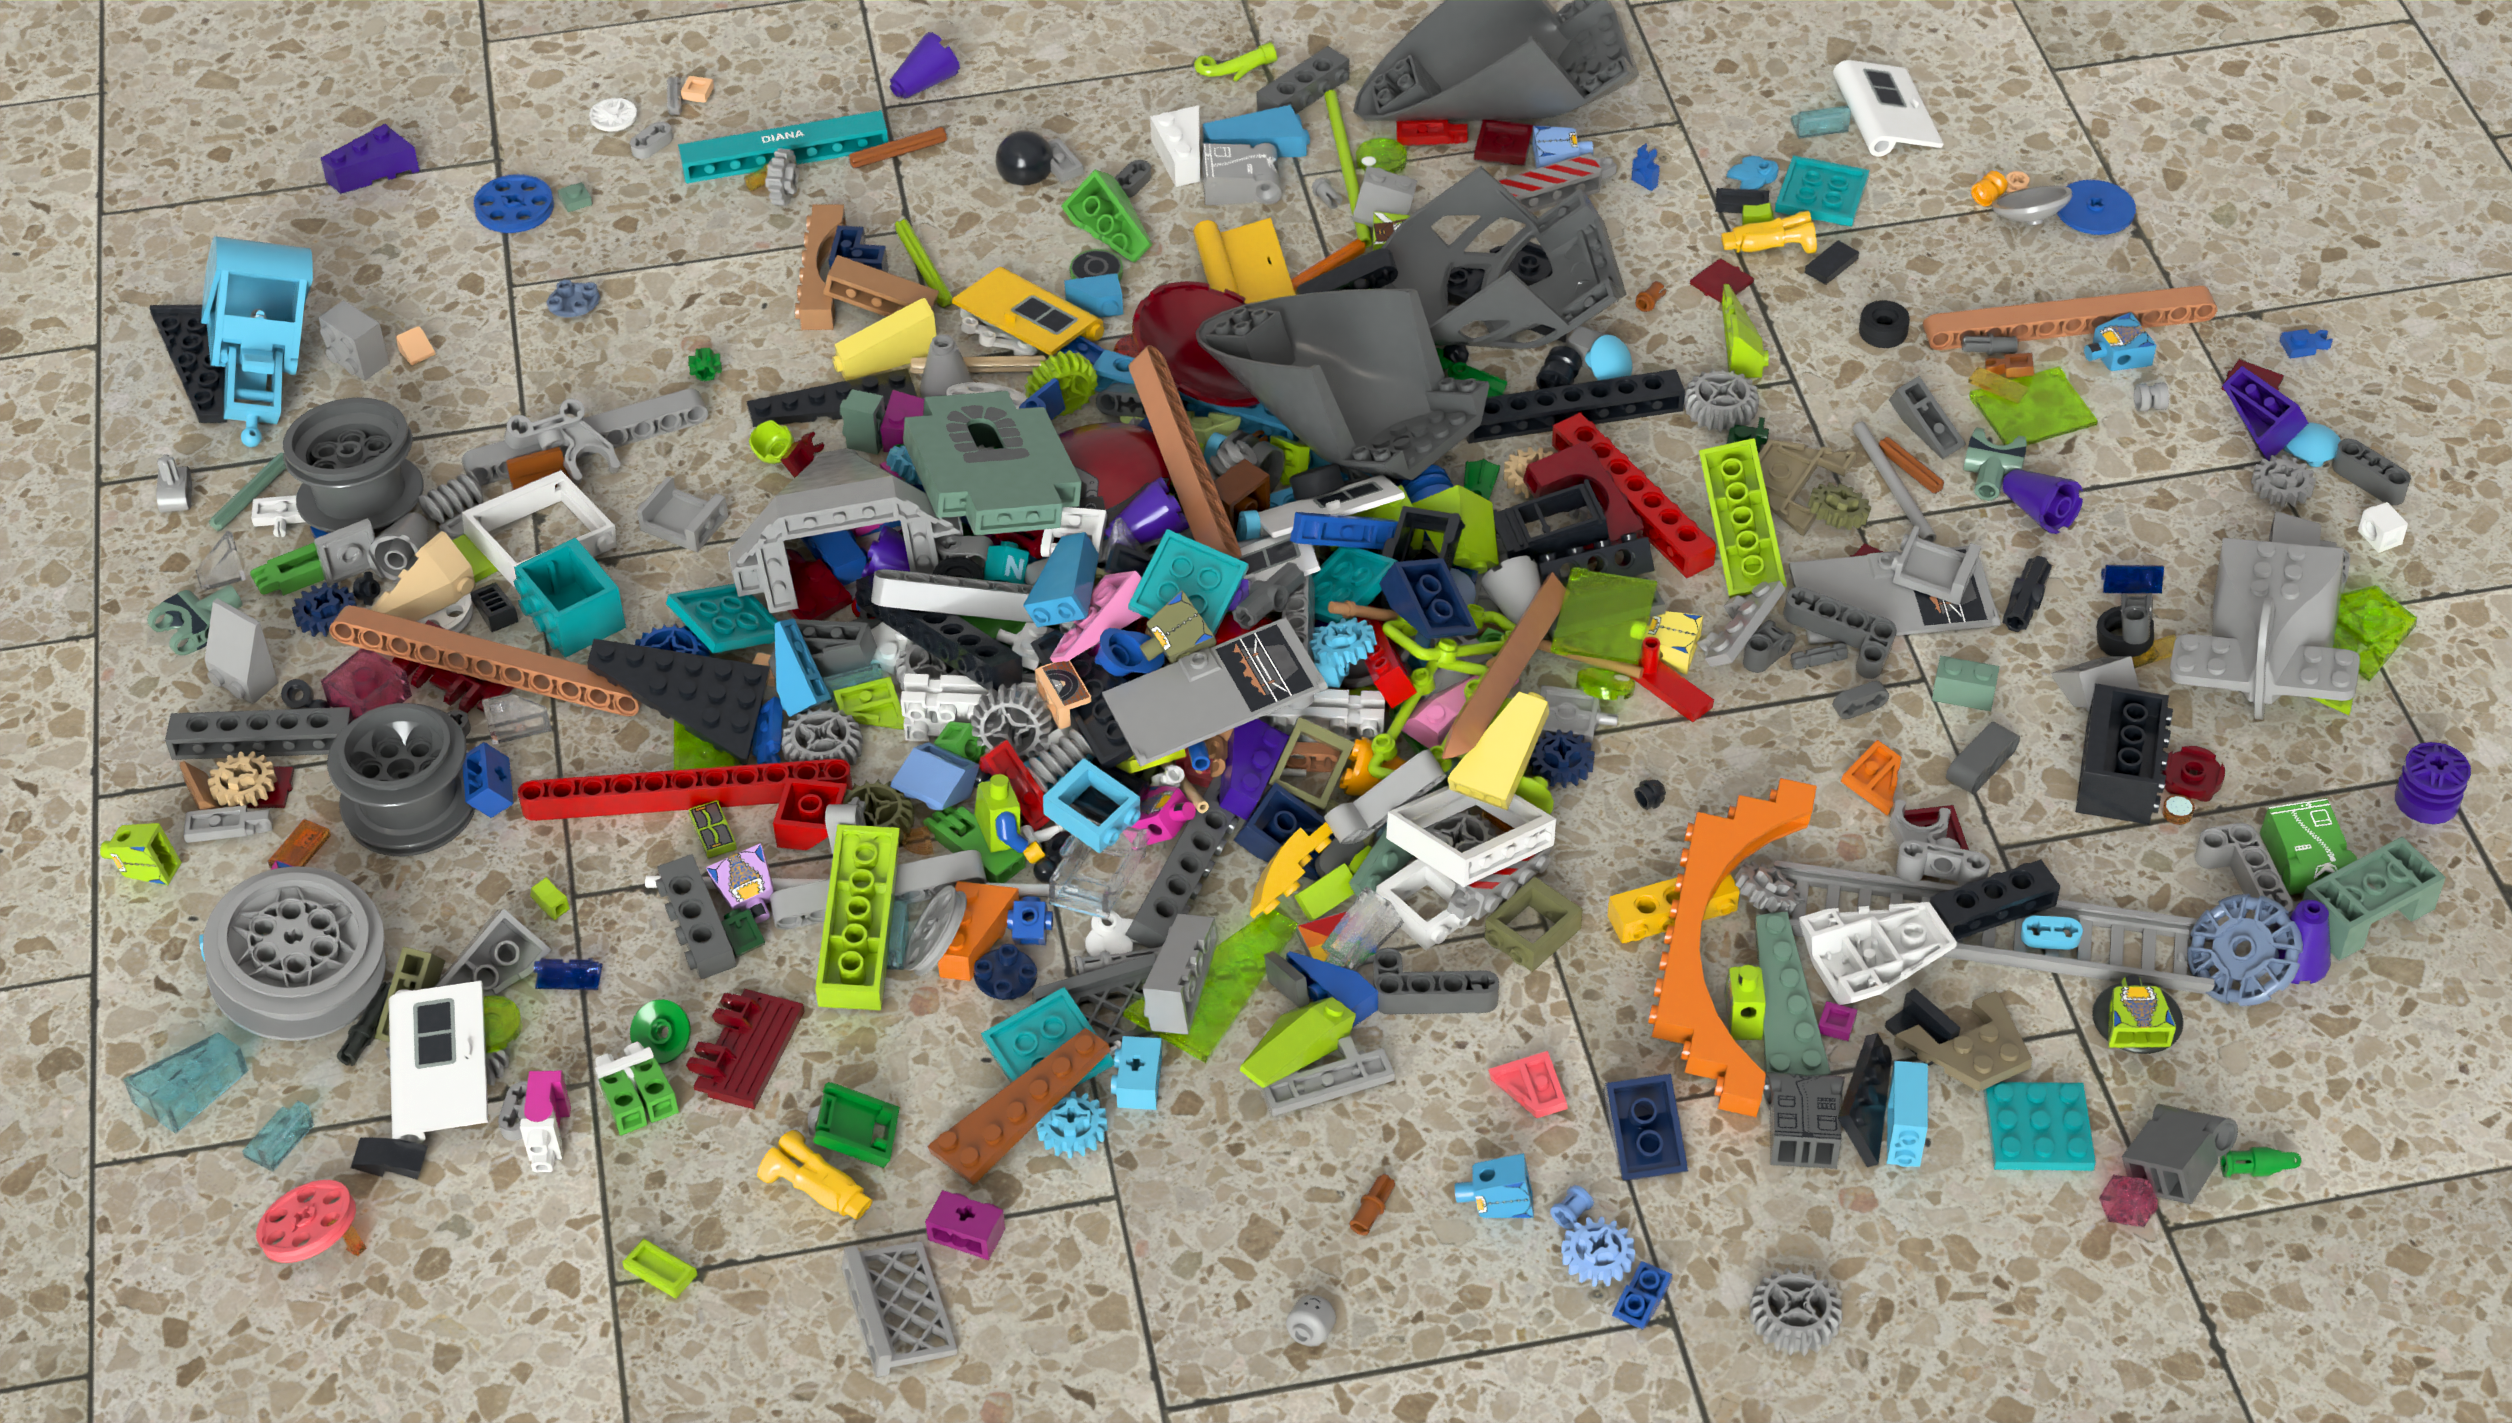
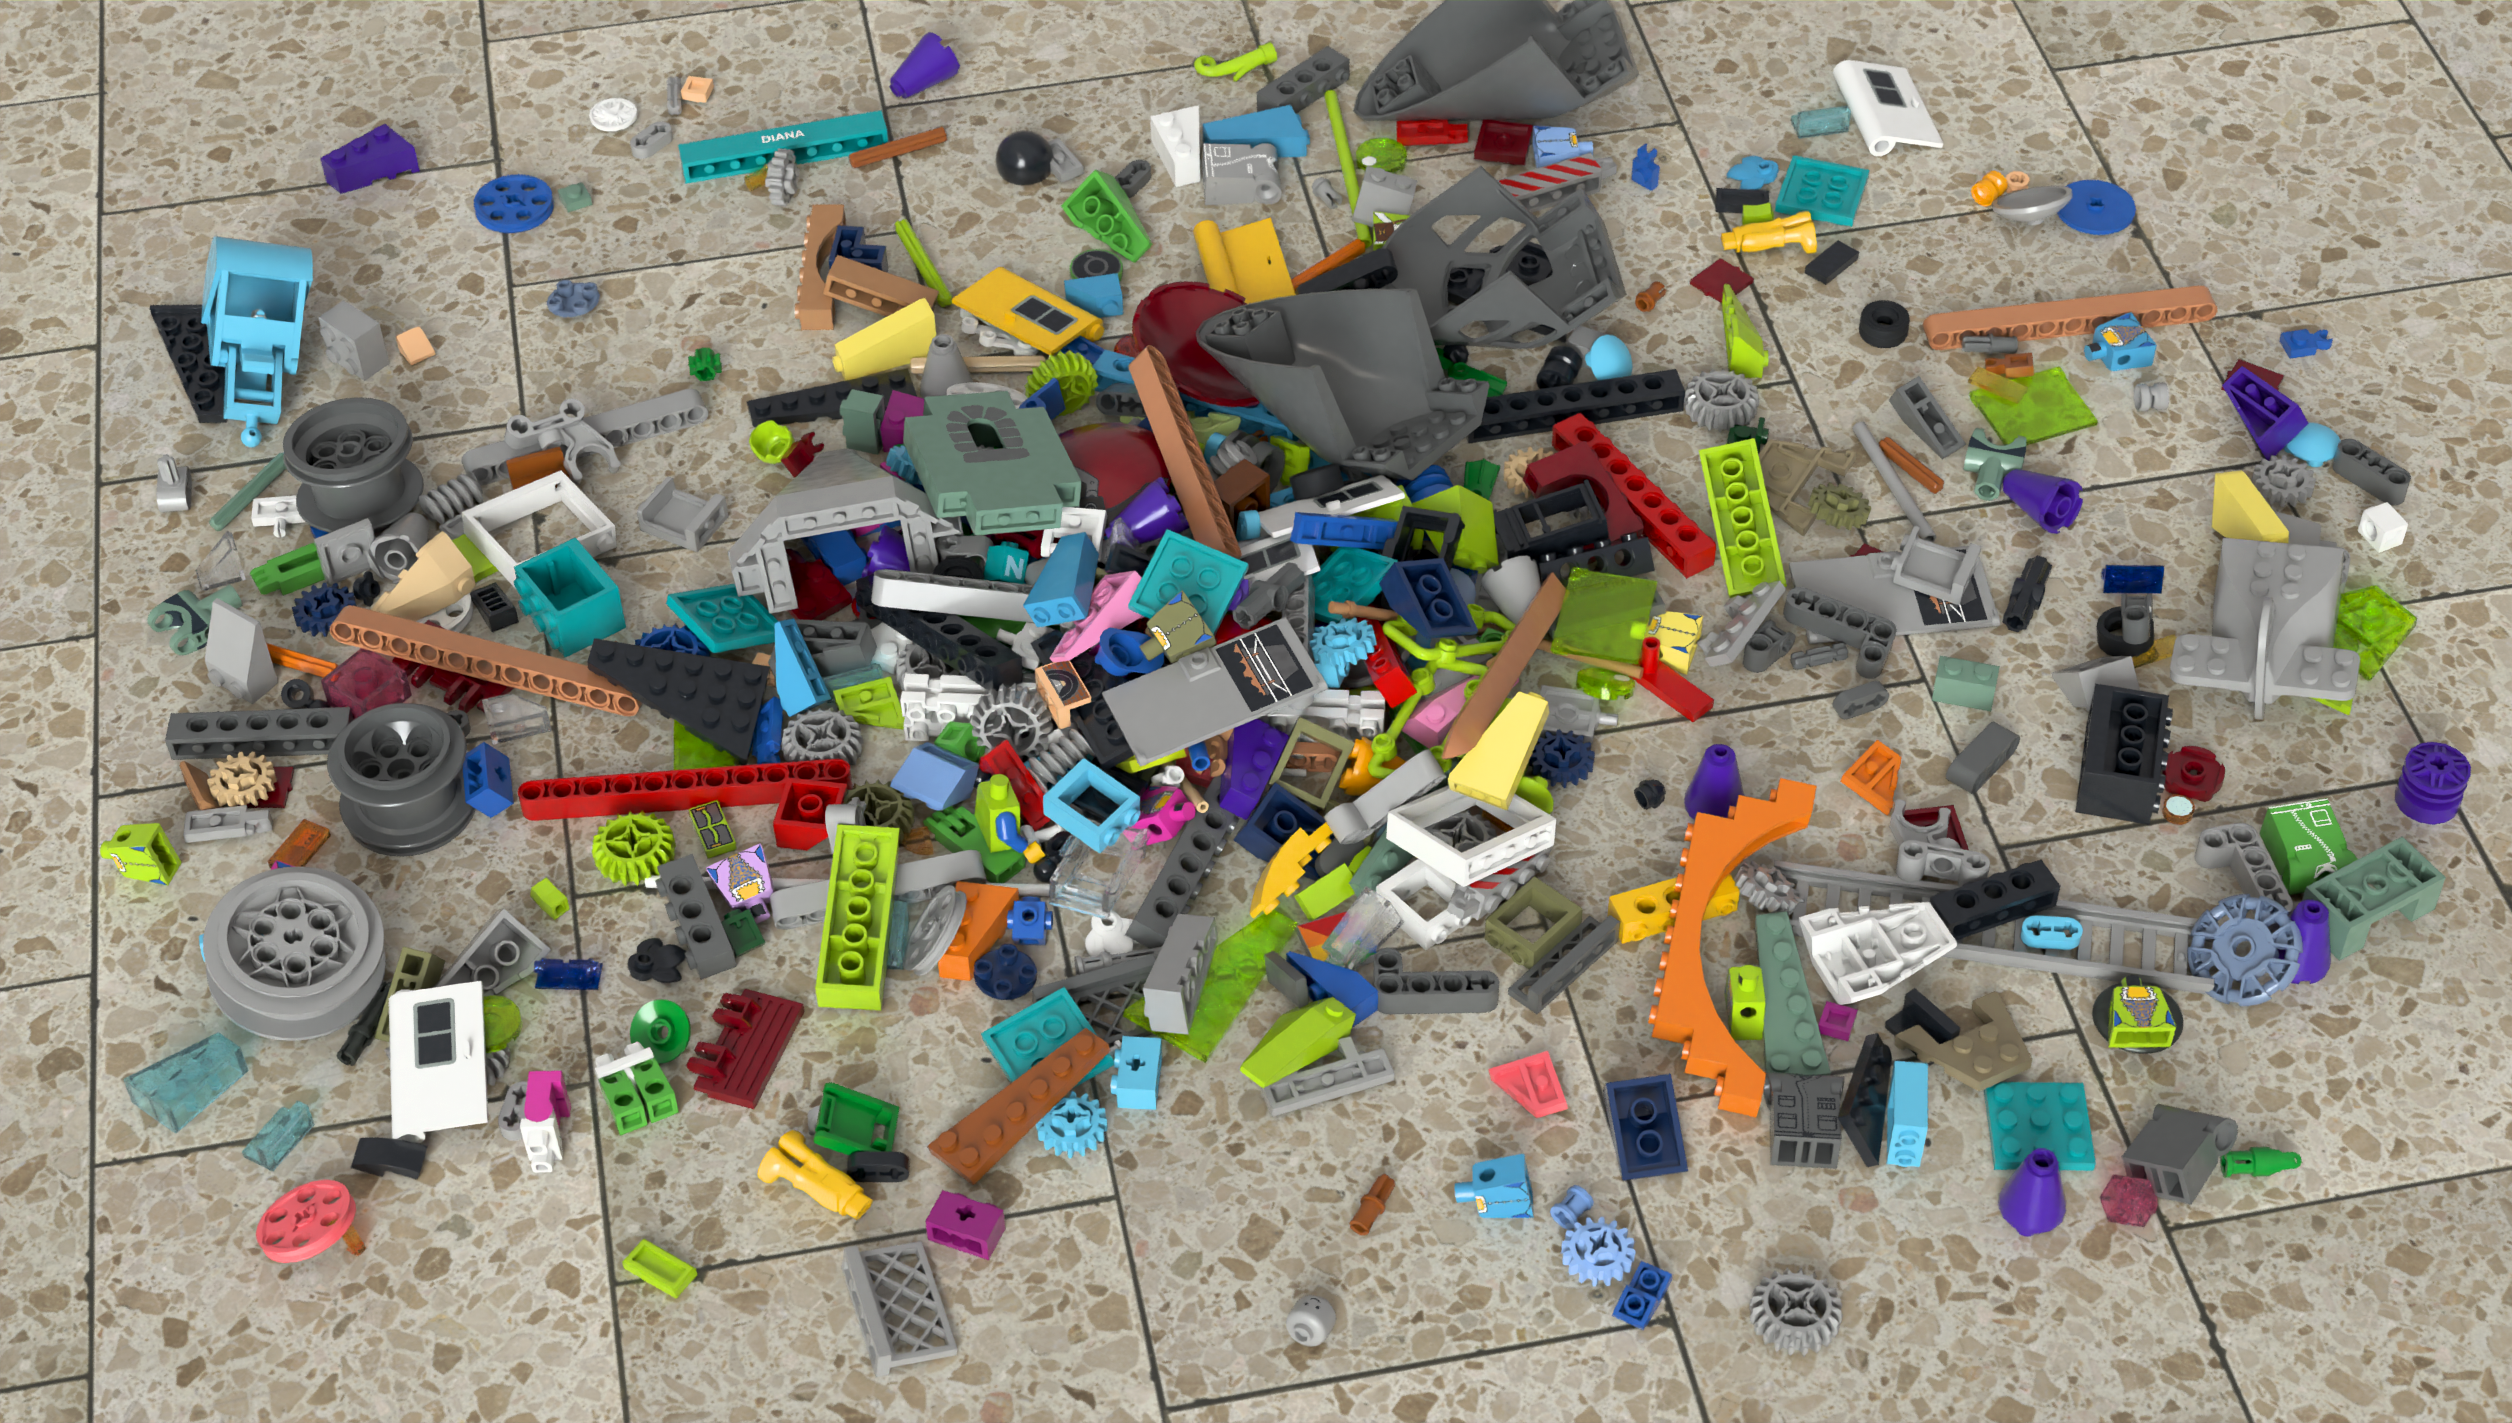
(300, 661): none -> orange axle
(633, 847): none -> lime gear
(656, 961): none -> black plate
(878, 1166): none -> black beam
(1567, 968): none -> dark grey fence
(1714, 783): none -> dark purple cone
(2034, 1195): none -> dark purple cone
(2243, 511): none -> light yellow slope

